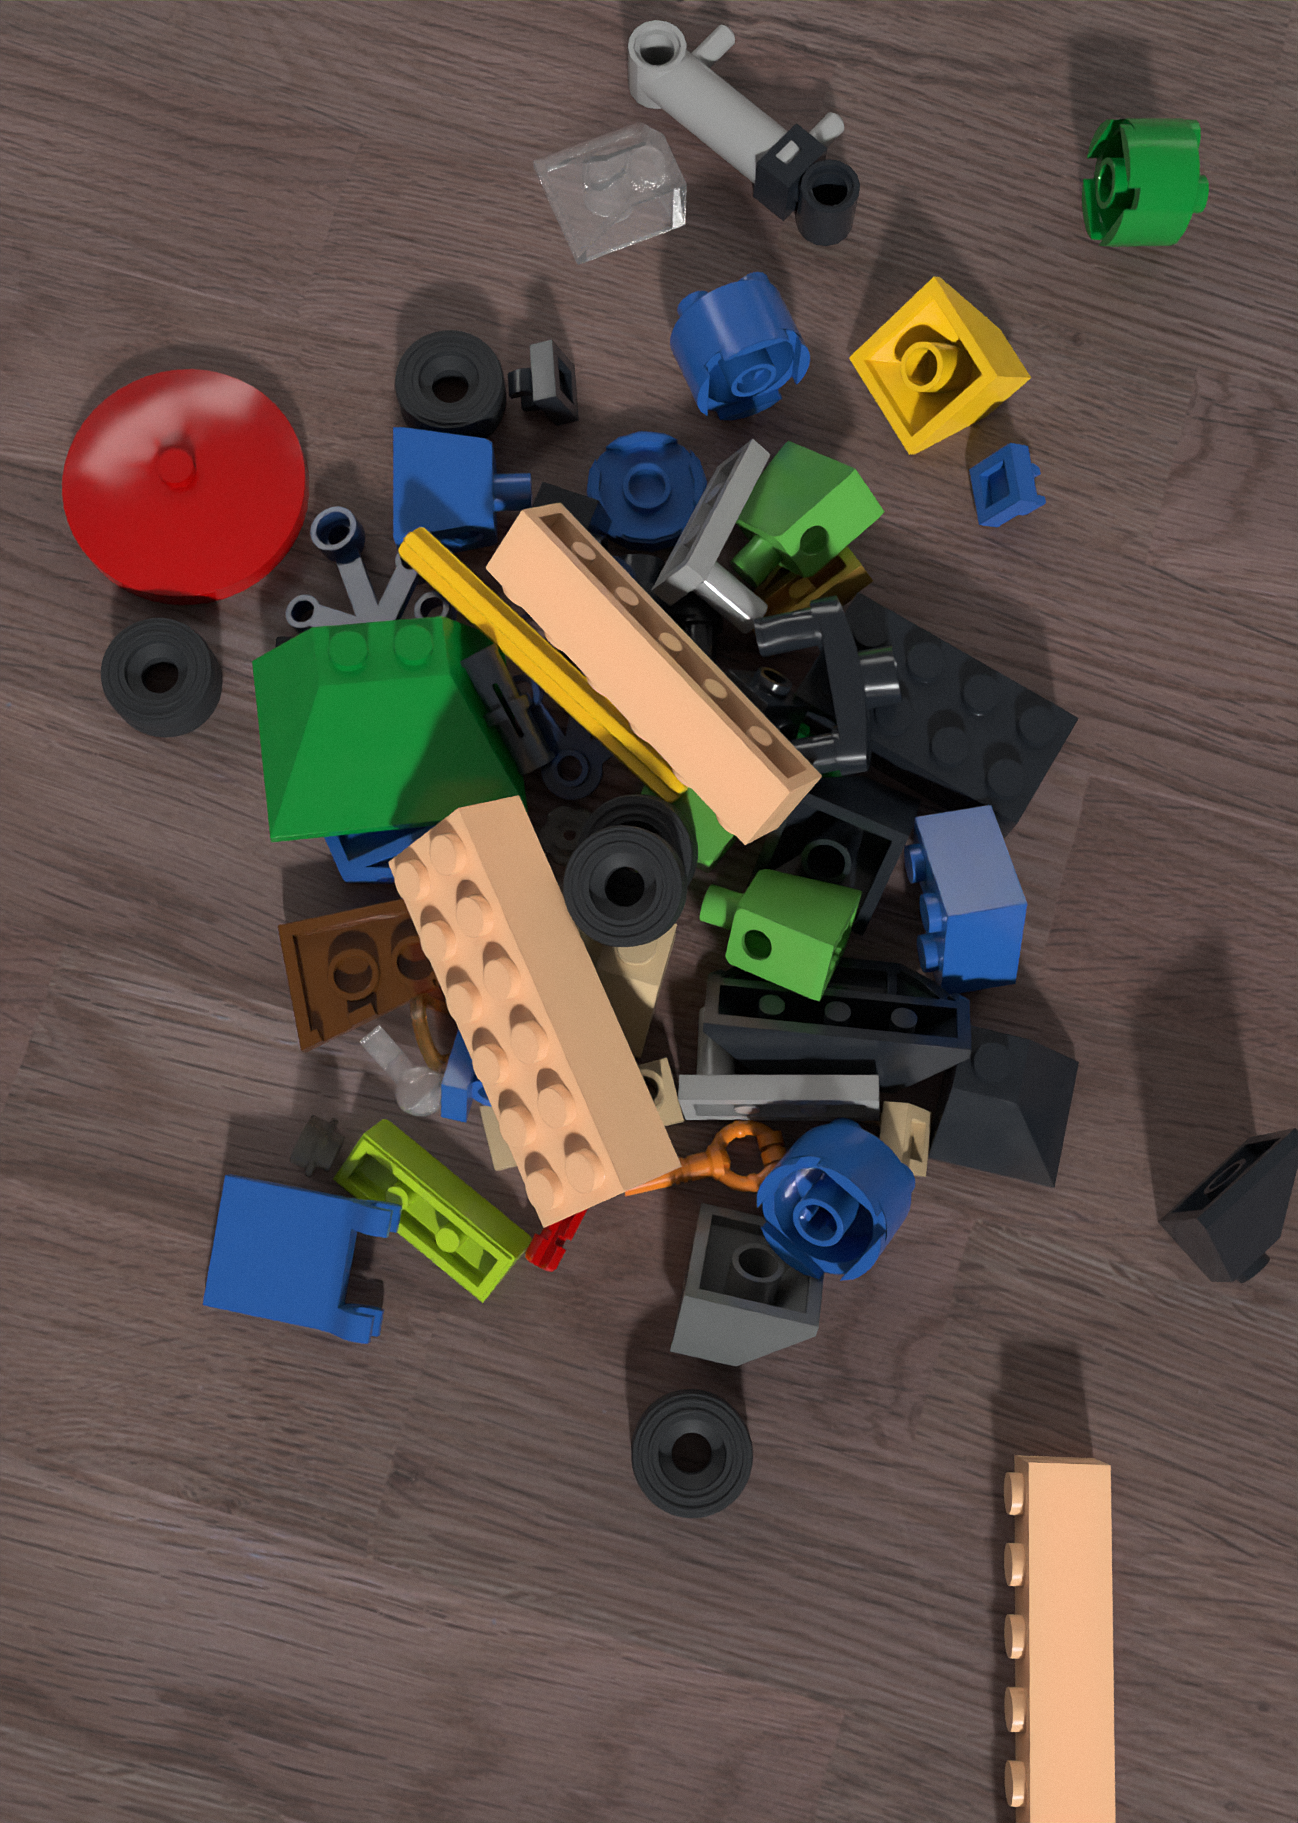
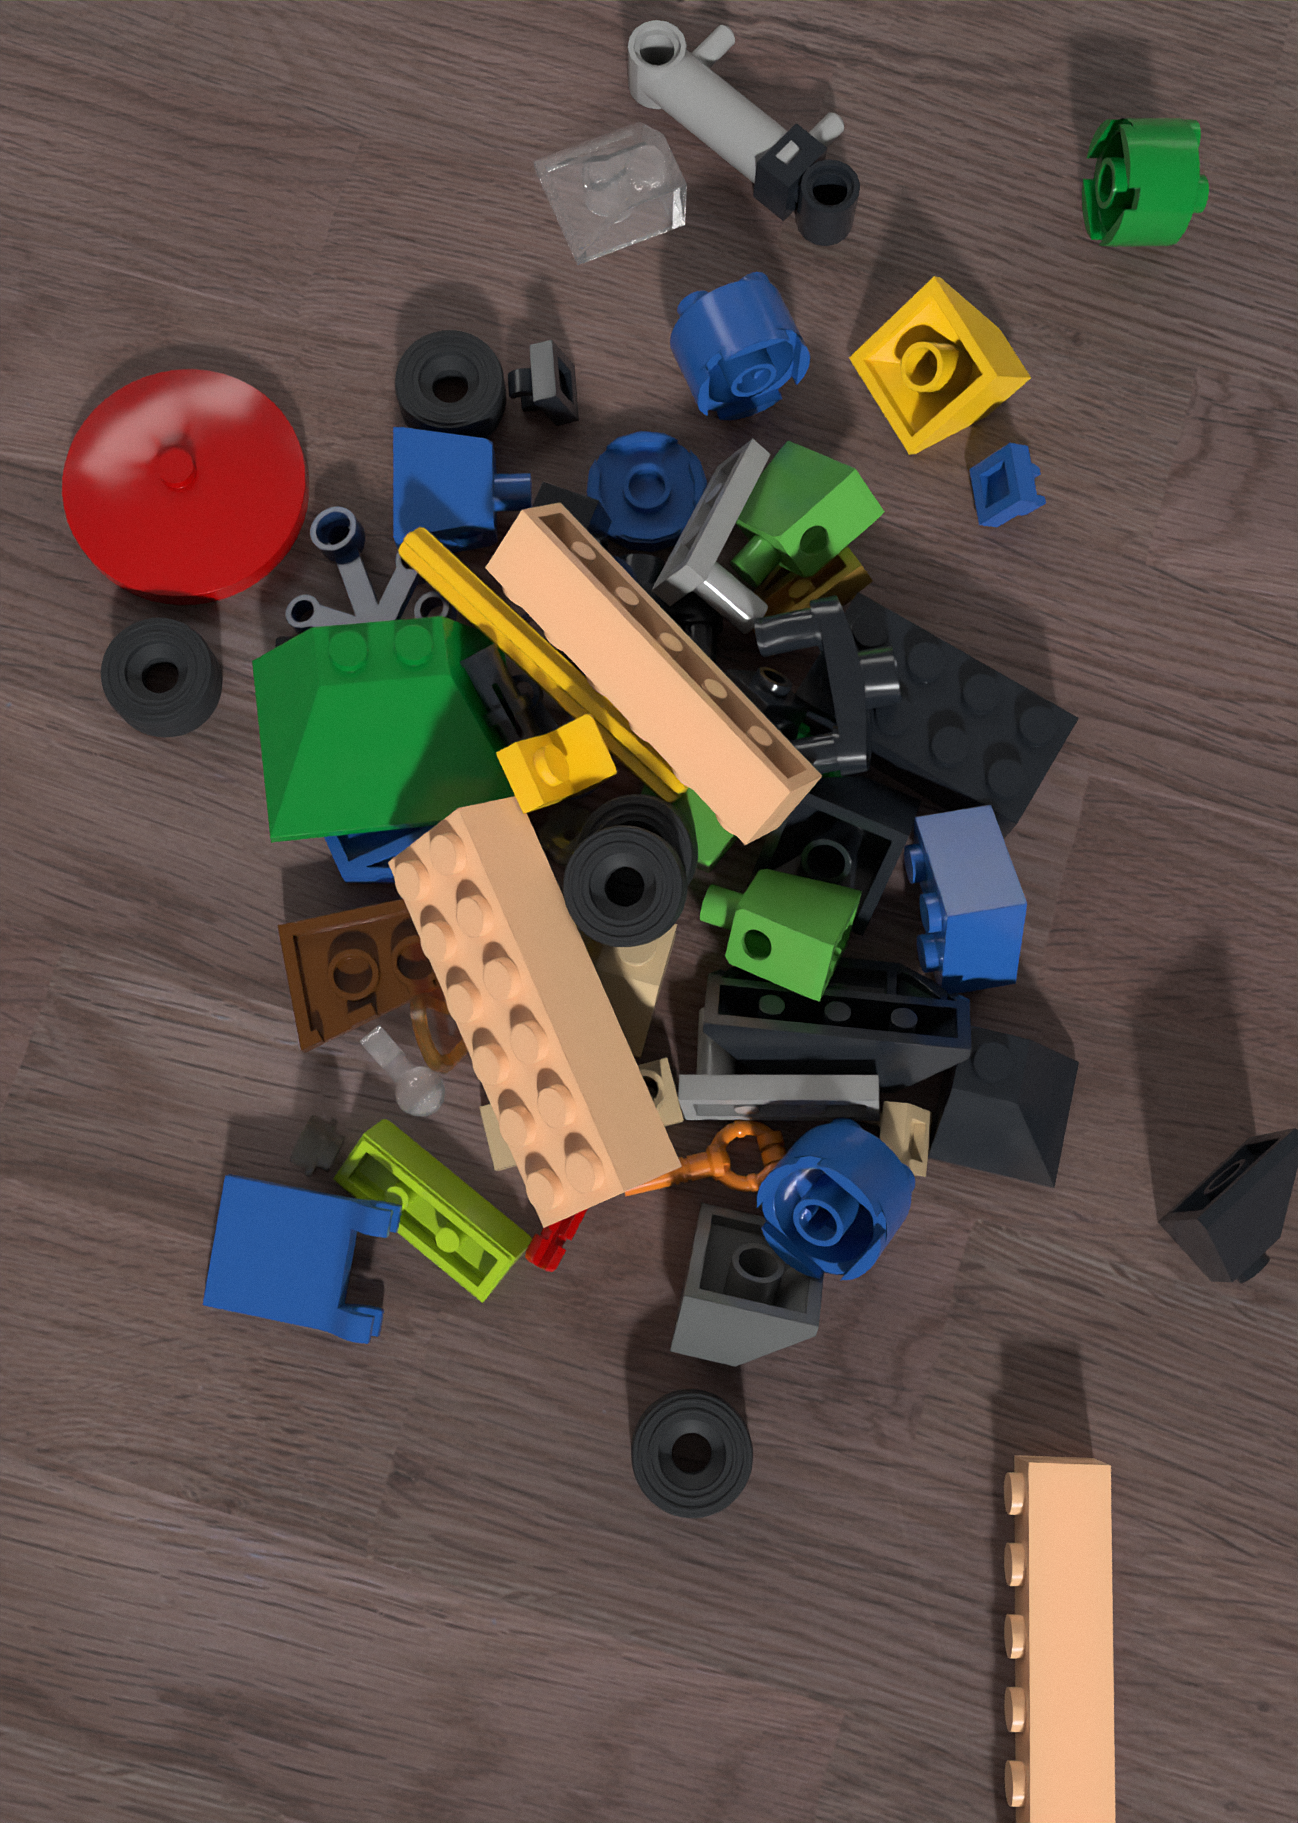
(460, 1084): blue tile -> none
(557, 764): none -> yellow slope

